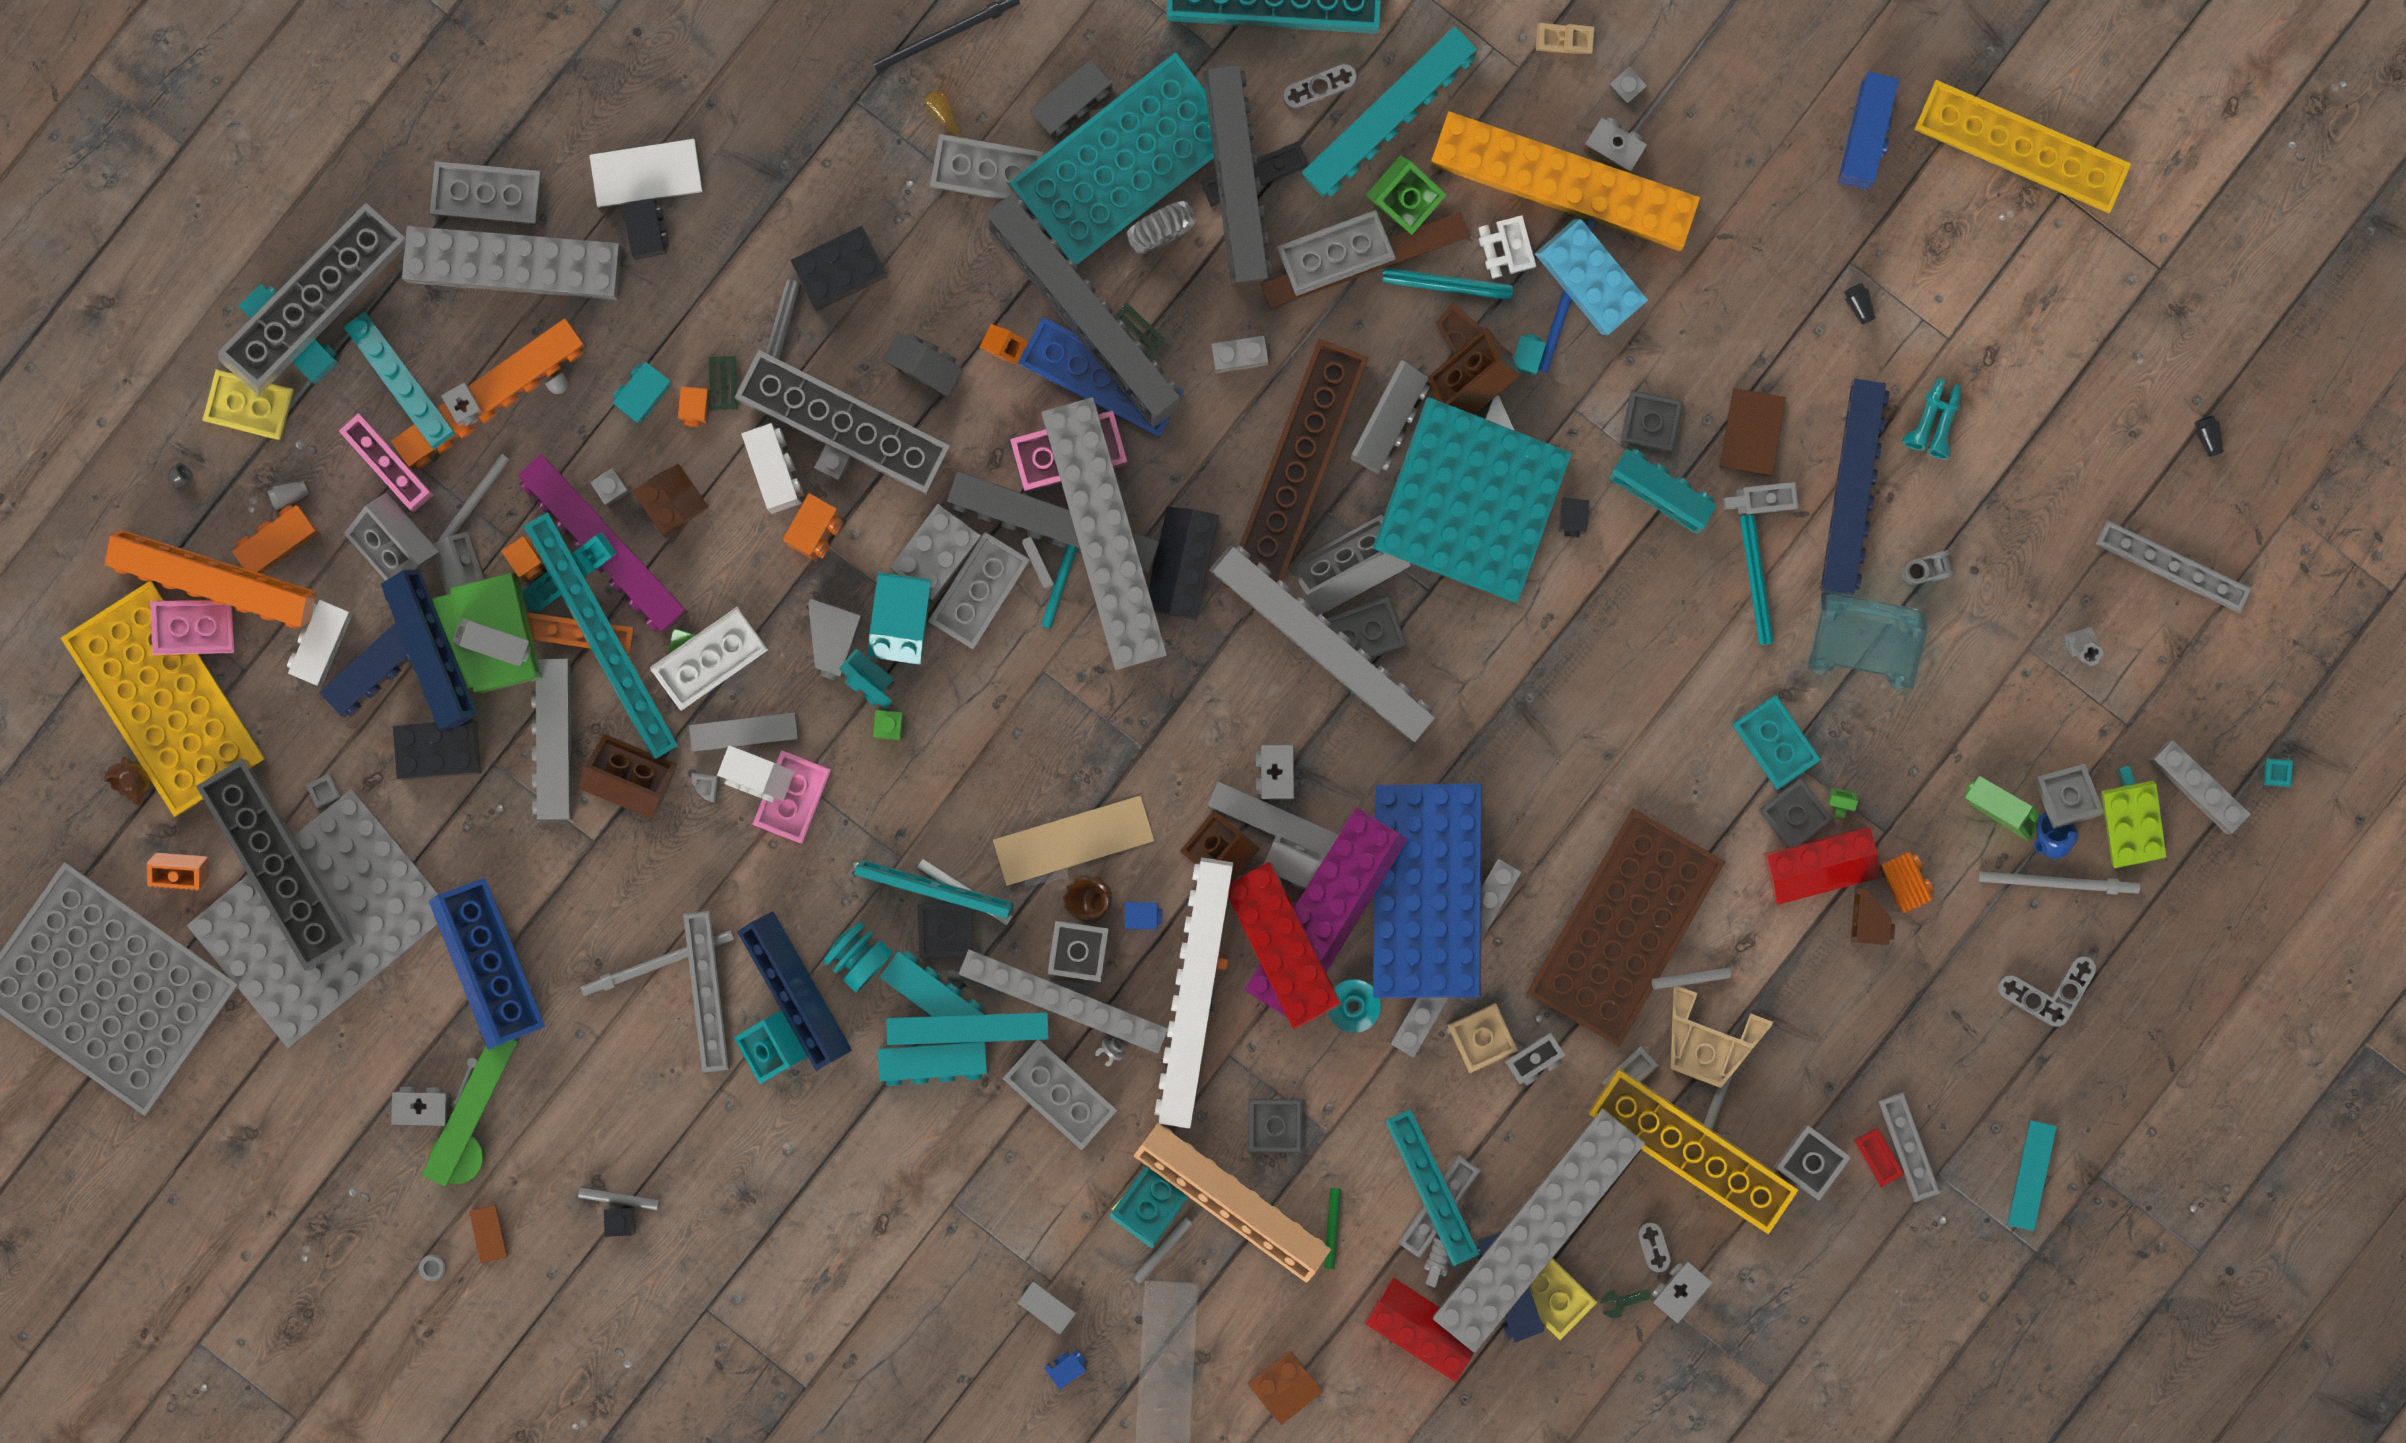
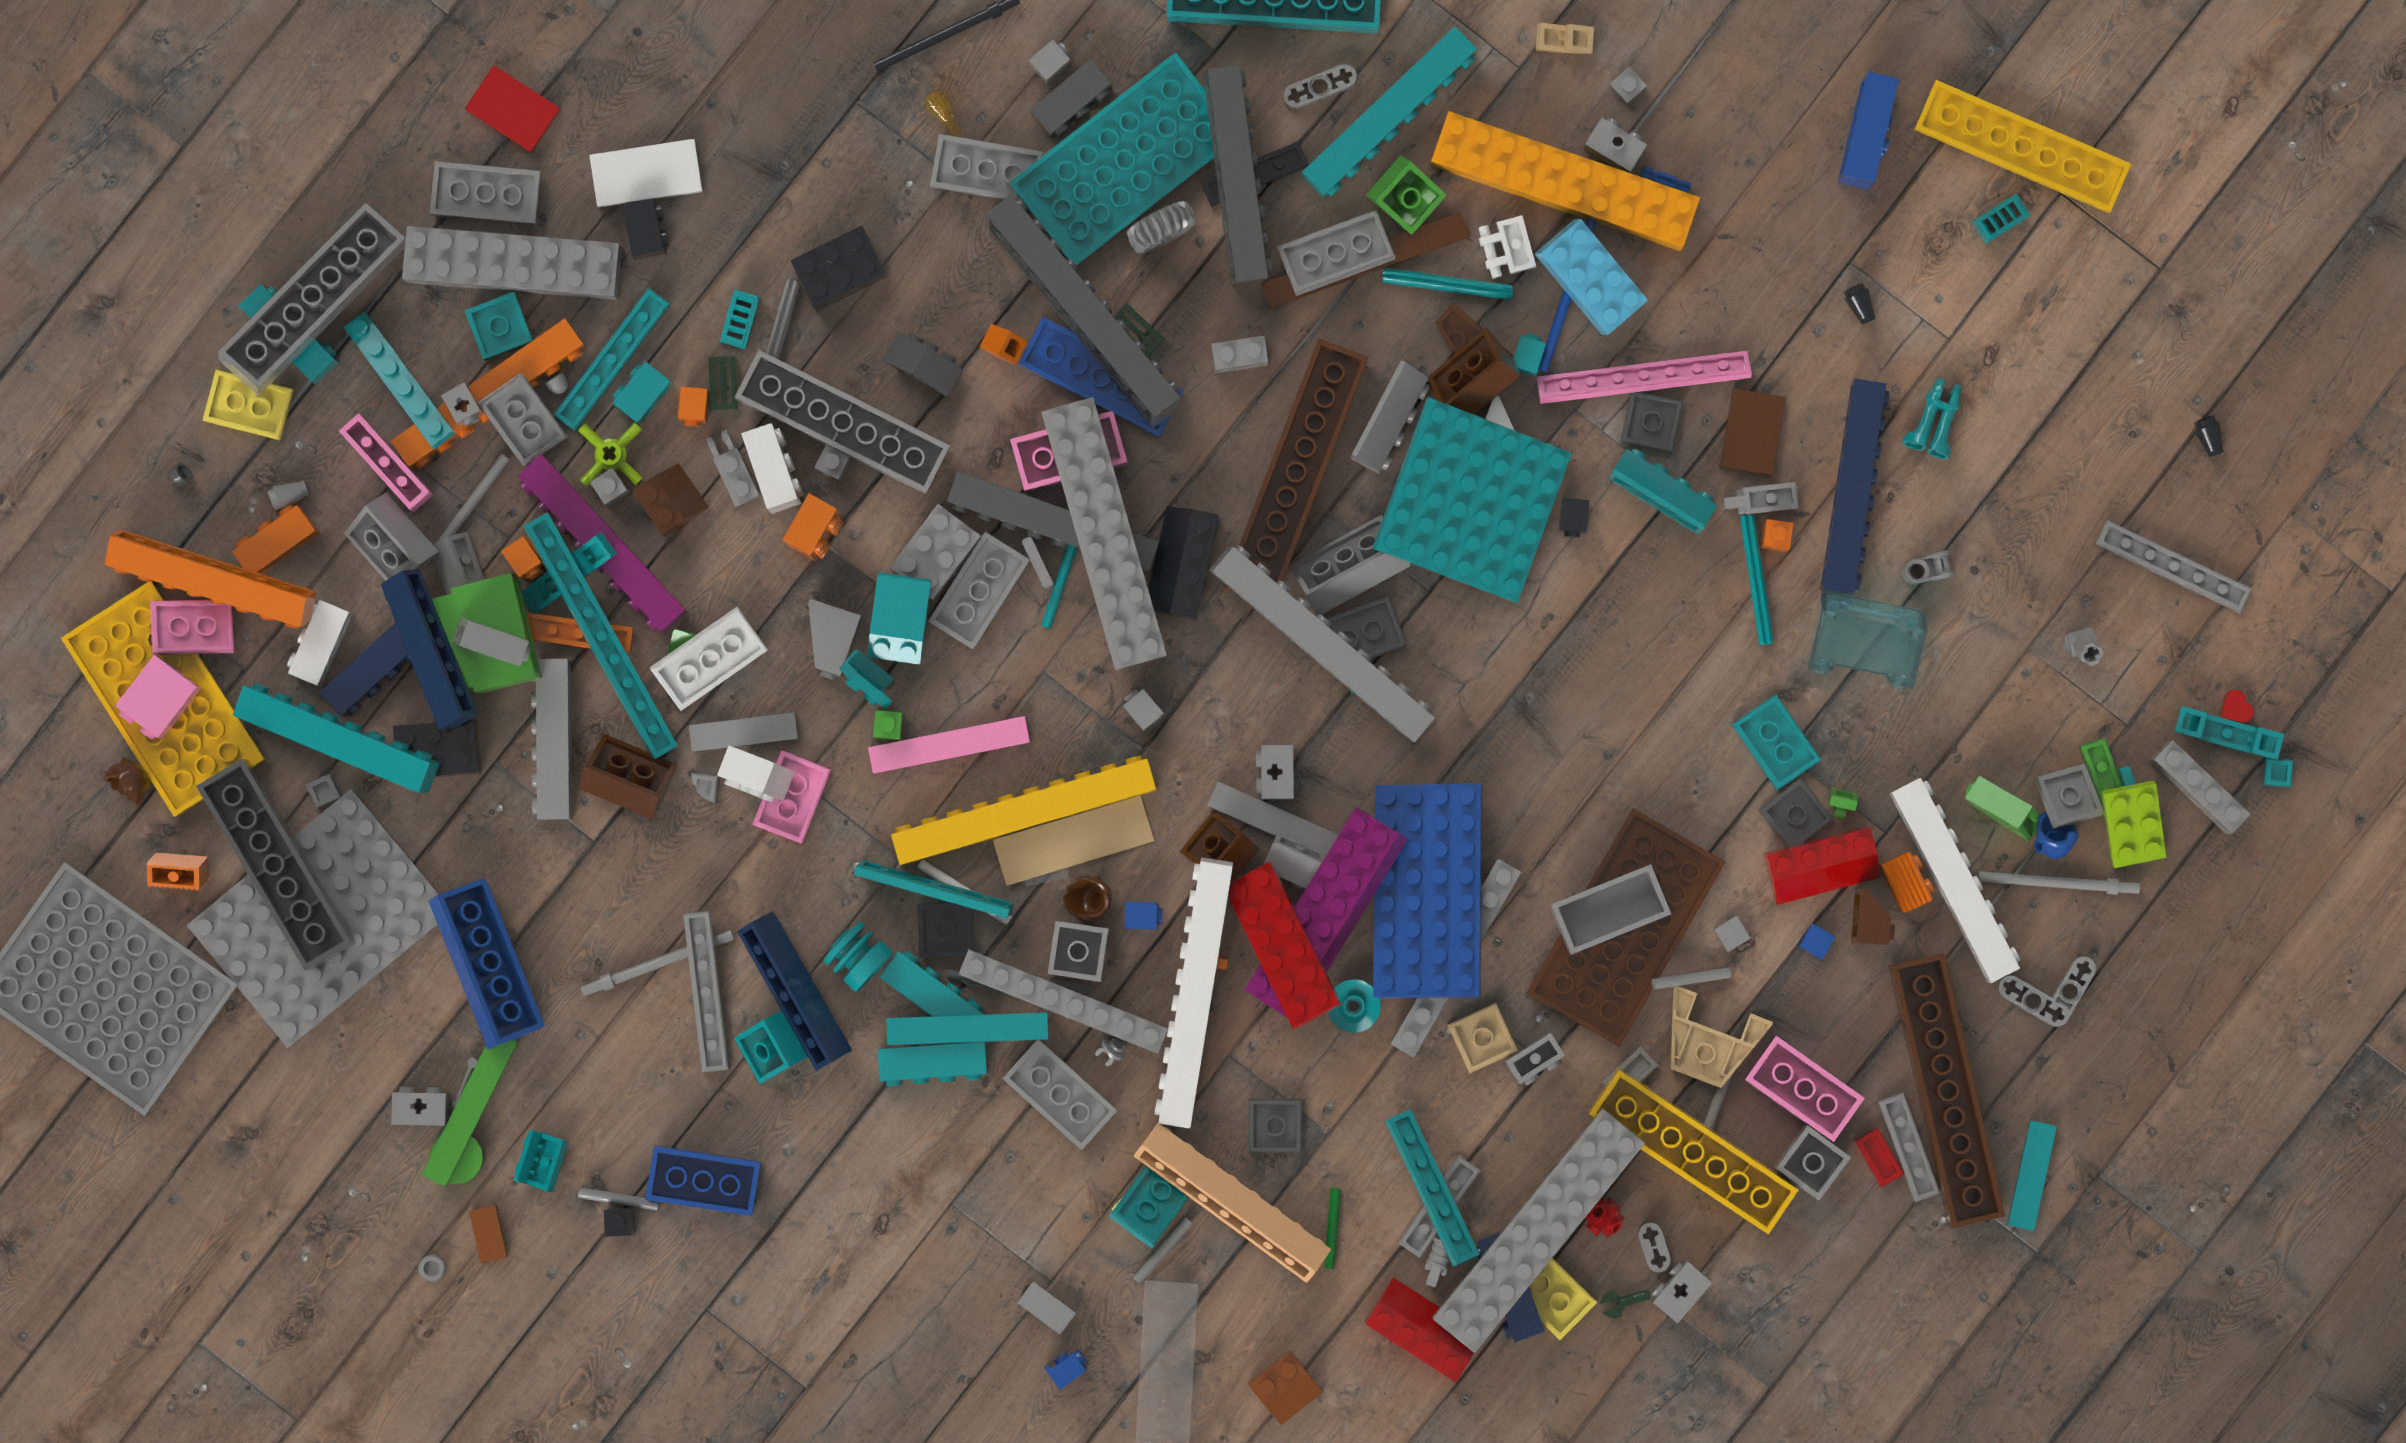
(157, 698): none -> bright pink brick
(336, 738): none -> teal brick
(499, 326): none -> teal plate
(512, 109): none -> red tile
(522, 419): none -> light grey tile
(540, 1160): none -> teal bracket
(600, 455): none -> lime bar
(612, 359): none -> teal tile
(703, 1180): none -> blue brick
(733, 471): none -> light grey hinge
(746, 297): none -> teal slope
(949, 745): none -> bright pink tile
(1023, 812): none -> yellow brick
(1050, 61): none -> light grey brick
(1142, 709): none -> light grey brick
(1604, 1218): none -> red brick
(1610, 909): none -> light grey piece
(1644, 377): none -> bright pink tile
(1665, 179): none -> blue axle
(1732, 933): none -> light grey tile
(1776, 535): none -> orange brick
(1804, 1089): none -> bright pink brick
(1816, 941): none -> blue tile
(1946, 1090): none -> reddish brown brick
(1954, 880): none -> white brick
(1983, 230): none -> teal slope
(2100, 767): none -> bright green tile
(2229, 733): none -> teal slope
(2236, 708): none -> red tile

